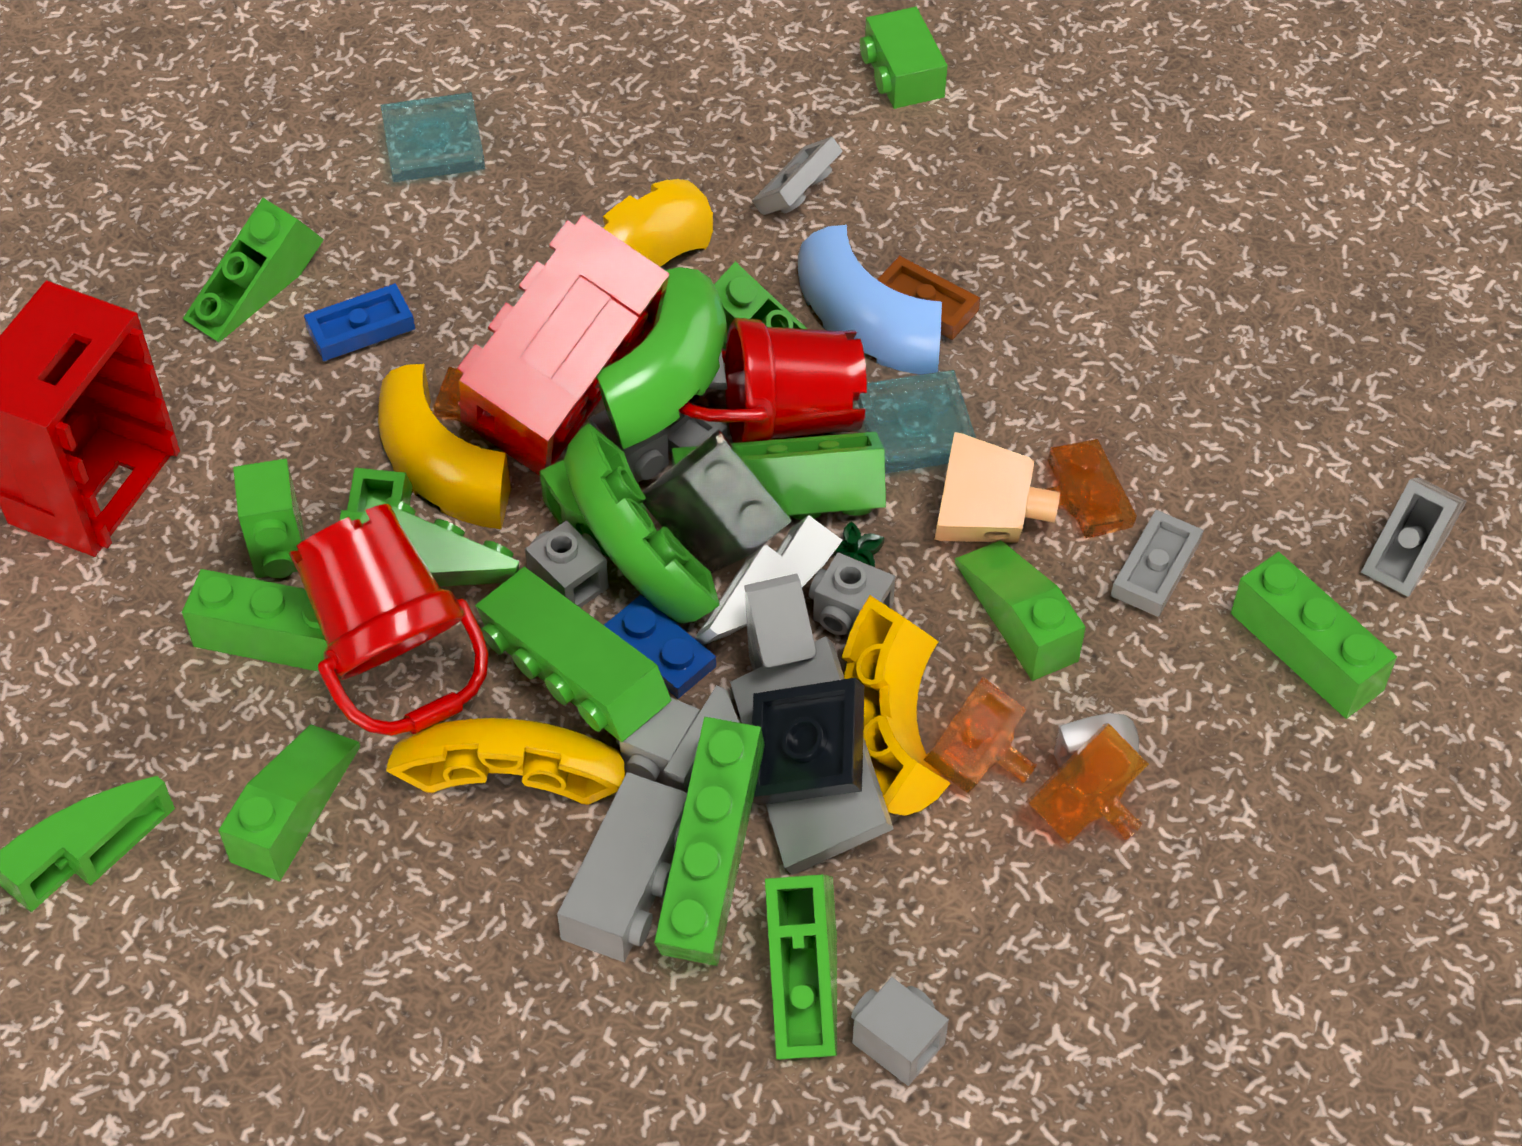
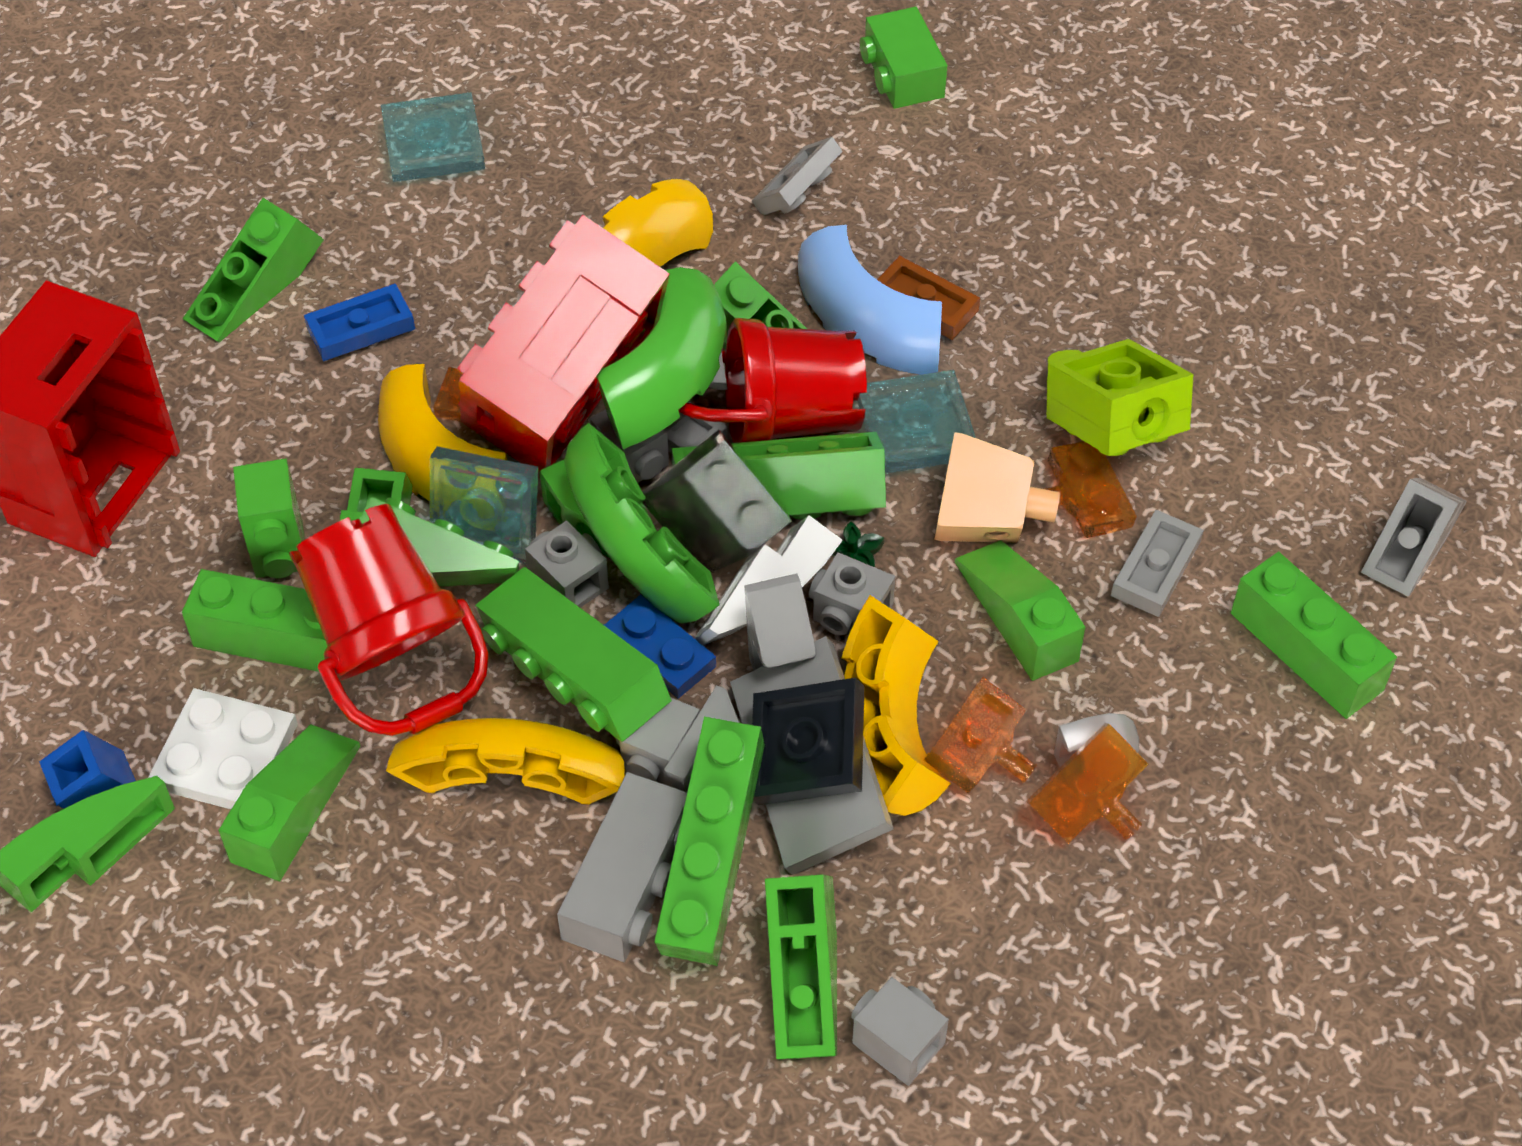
(84, 768): none -> blue brick
(221, 747): none -> white plate
(485, 498): none -> clear light blue plate
(1118, 396): none -> lime brick

